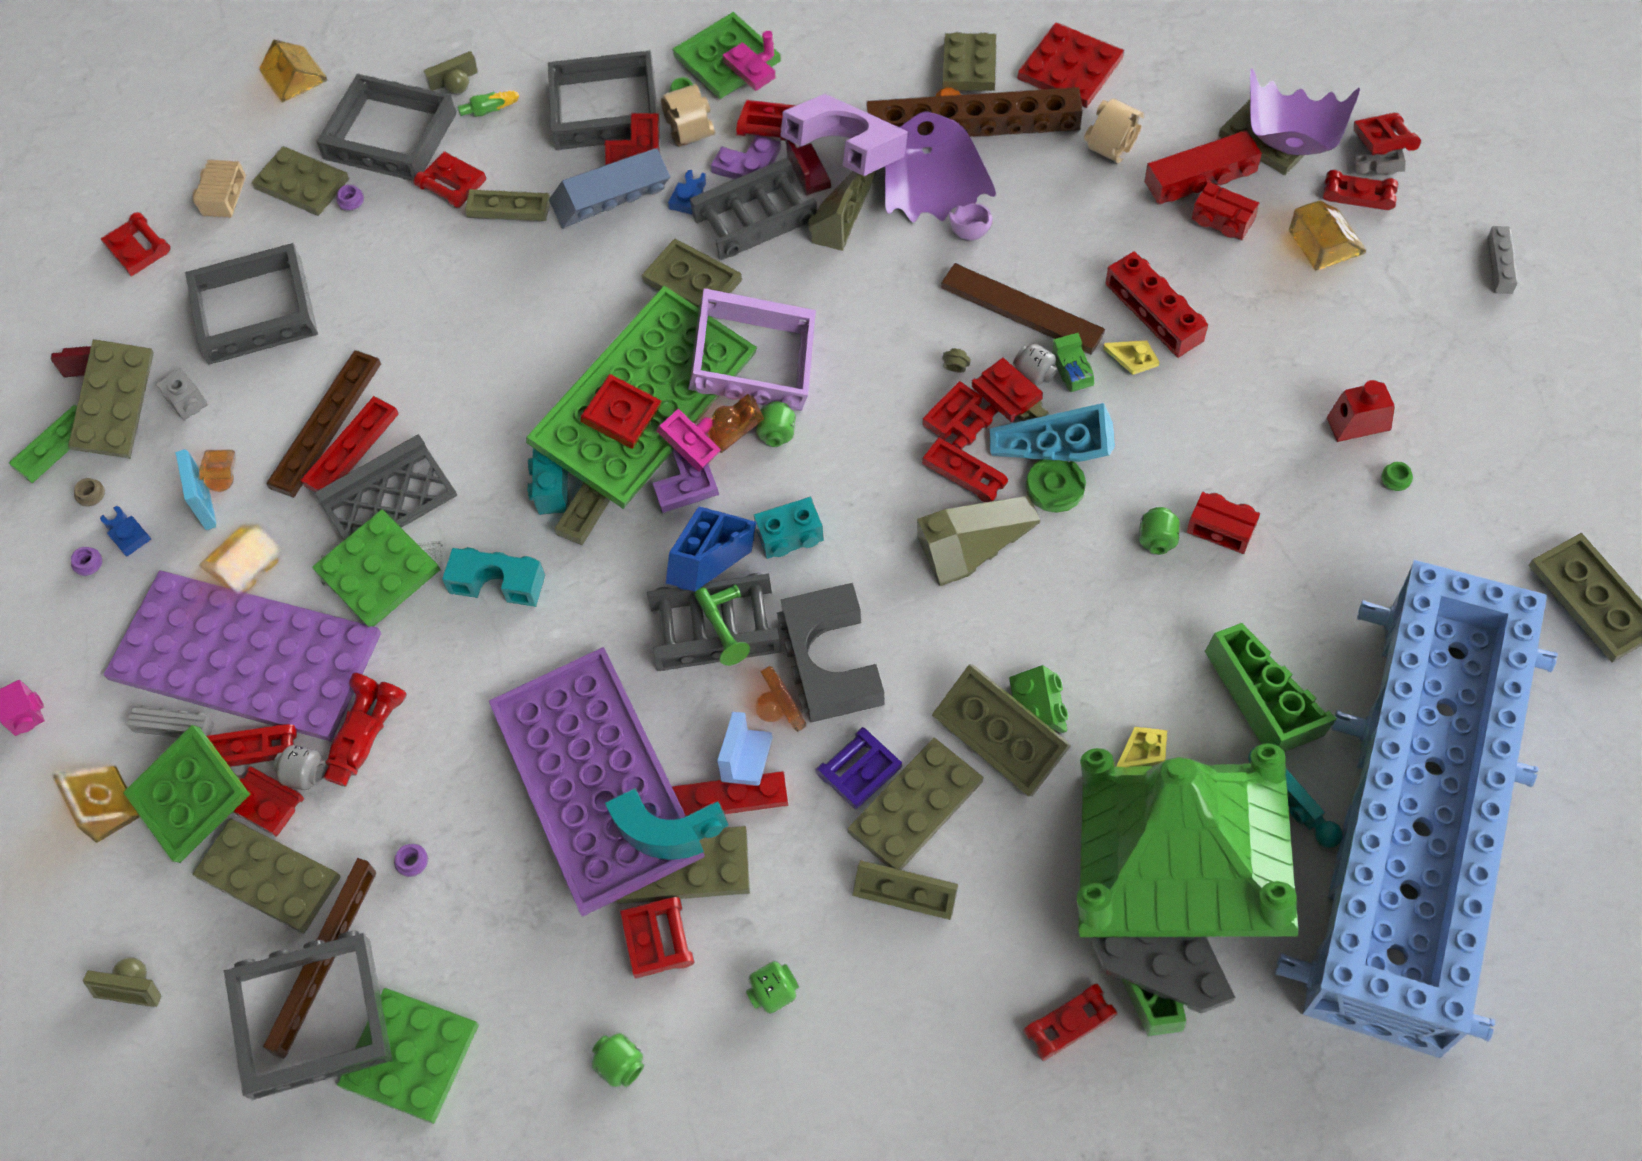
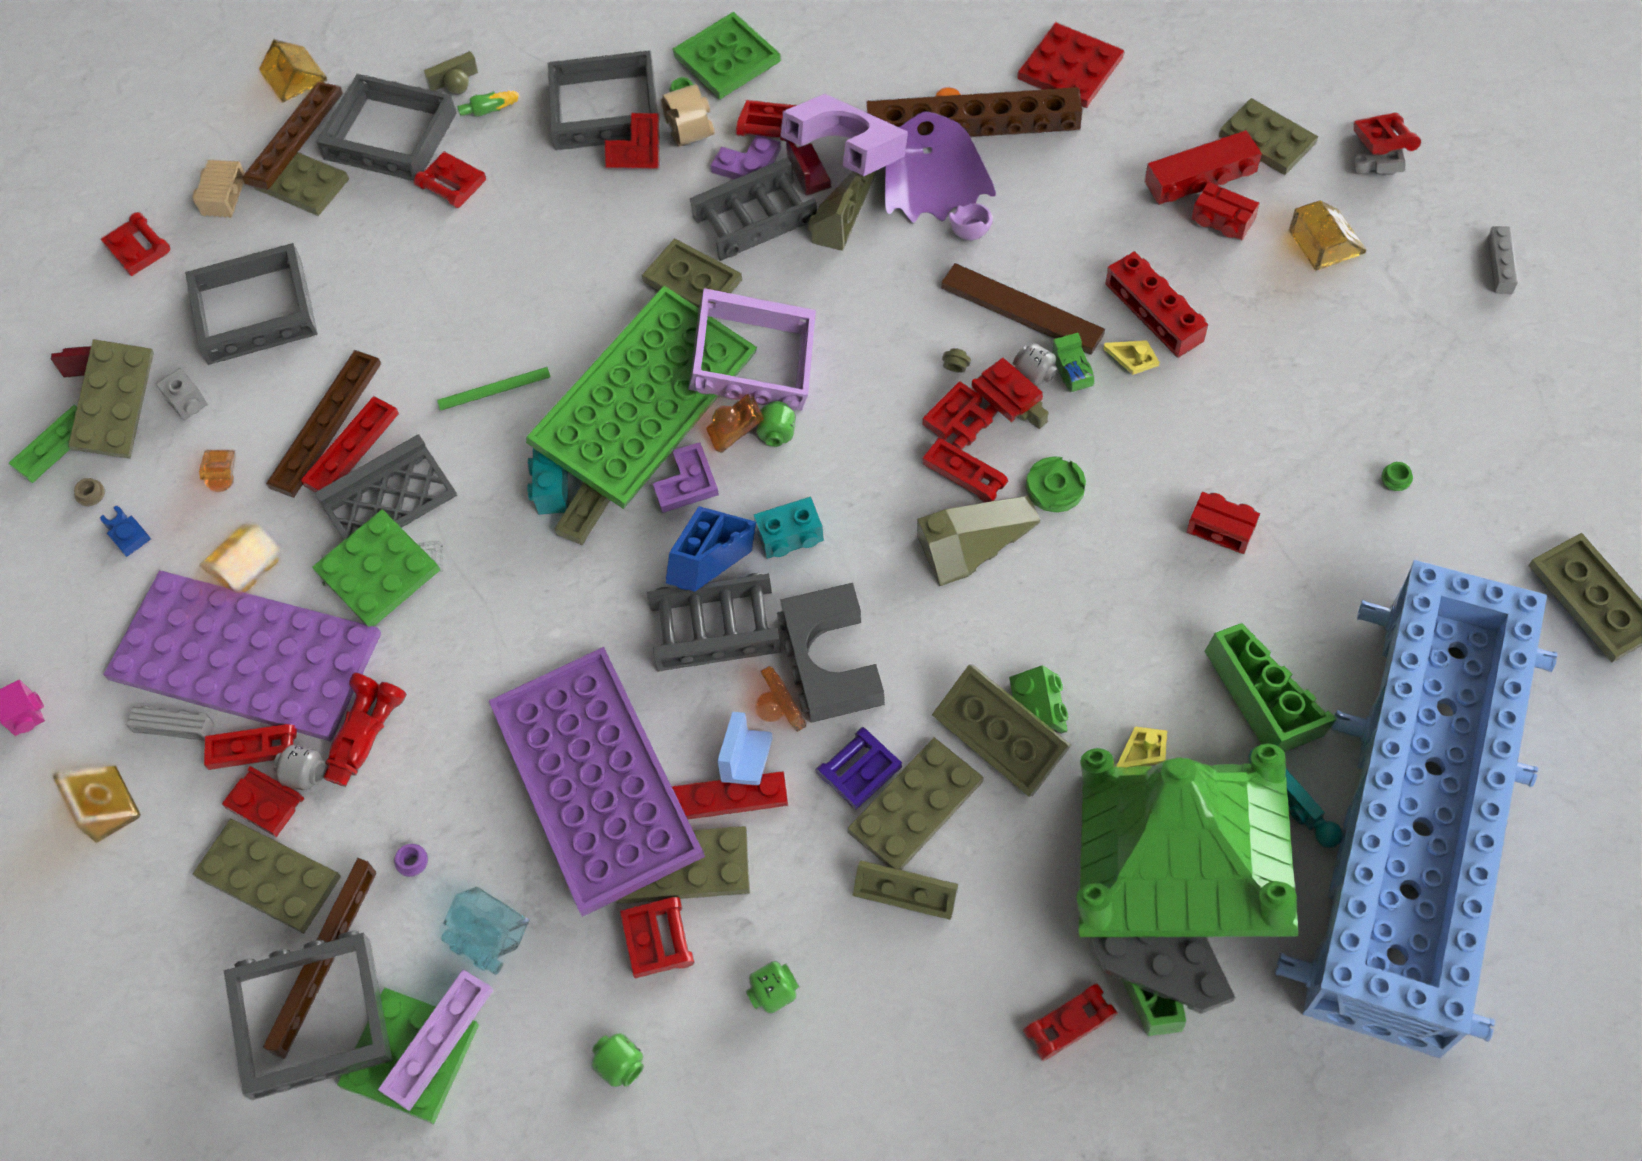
(83, 555): medium lavender plate -> none
(125, 984): olive tile -> none
(186, 793): bright green plate -> none
(195, 490): medium azure tile -> none
(292, 135): none -> reddish brown tile
(349, 197): medium lavender plate -> none
(435, 1040): none -> lavender plate
(471, 569): teal arch -> none
(485, 923): none -> clear light blue brick
(493, 388): none -> bright green bar
(507, 205): olive plate -> none
(608, 187): sand blue wedge -> none
(620, 411): red tile -> none
(664, 837): teal arch -> none
(682, 193): blue plate -> none
(690, 439): dark pink plate -> none
(733, 651): bright green piece -> none
(749, 65): dark pink plate -> none
(969, 61): olive plate -> none
(1062, 436): medium azure wedge -> none
(1114, 129): tan brick -> none
(1159, 530): bright green head -> none
(1295, 121): medium lavender piece -> none
(1360, 191): red plate -> none
(1362, 411): red torso -> none

